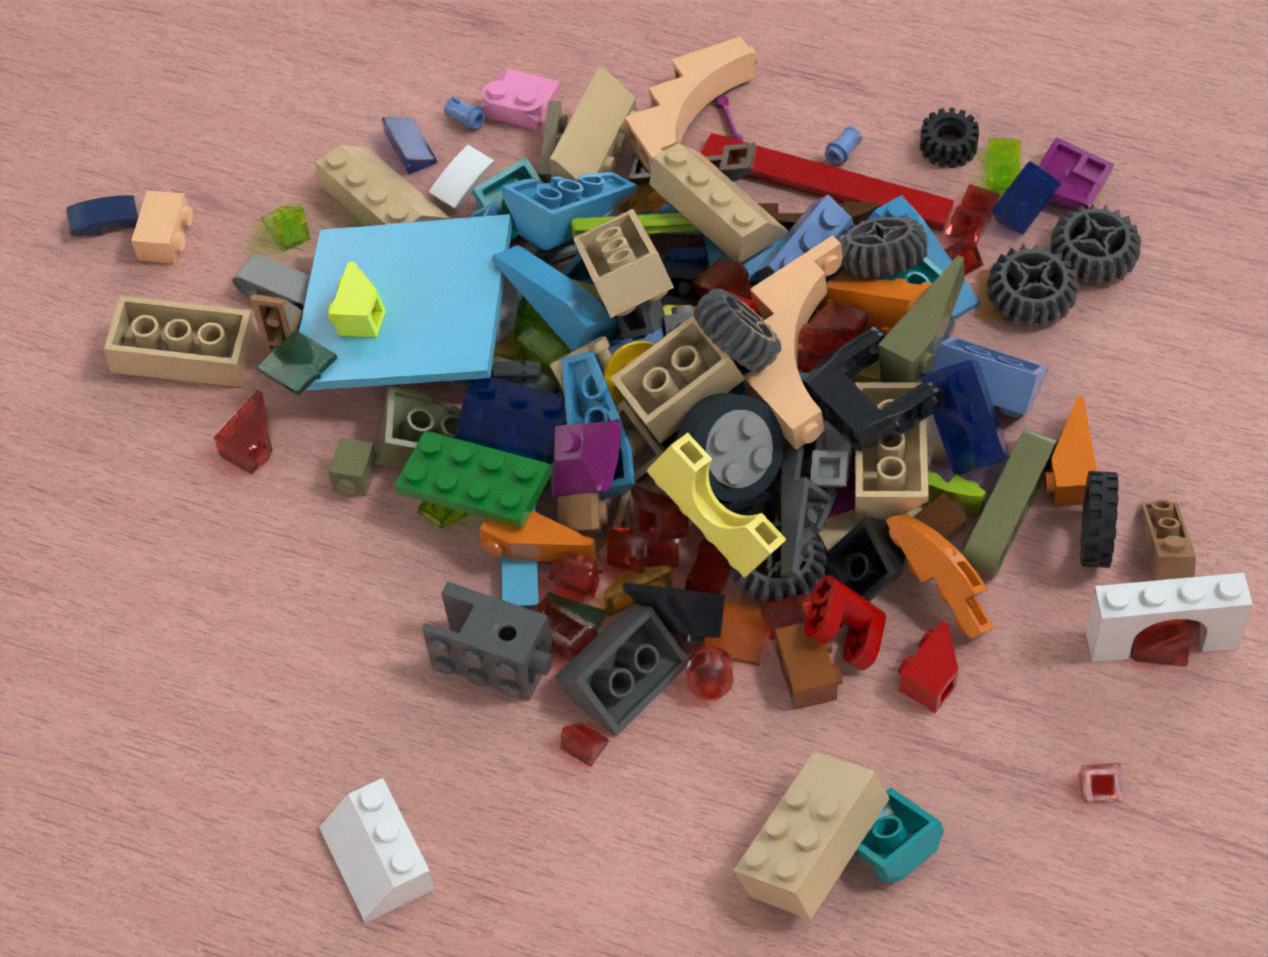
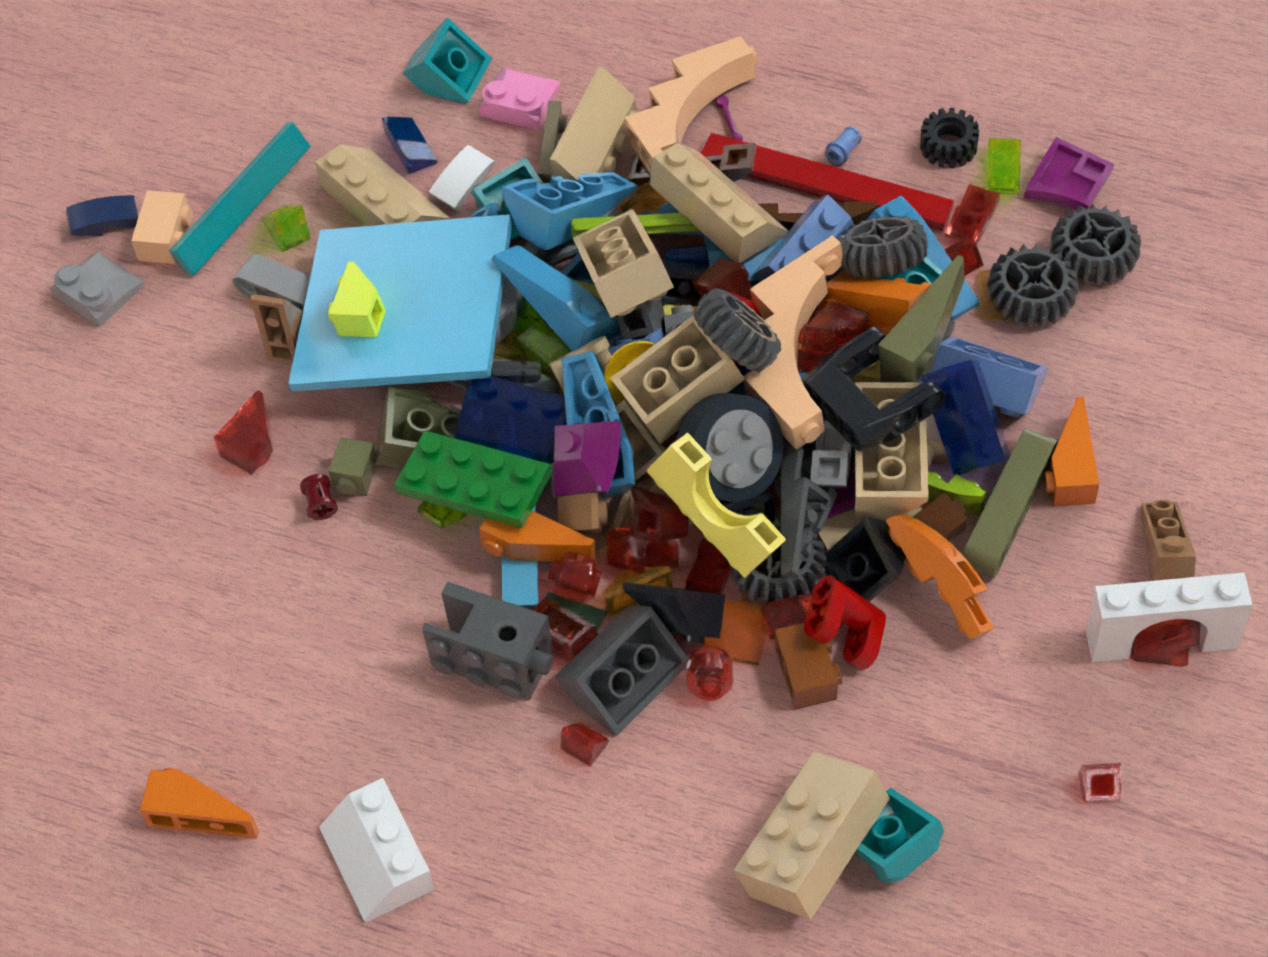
(95, 287): none -> light grey slope
(180, 341): tan brick -> none
(184, 803): none -> orange slope
(240, 199): none -> teal tile
(297, 362): clear green piece -> none
(318, 497): none -> dark red bush
(448, 64): none -> teal slope
(471, 116): medium blue pin -> none
(932, 671): red slope -> none
(1025, 198): clear blue slope -> none
(1099, 519): black tyre -> none

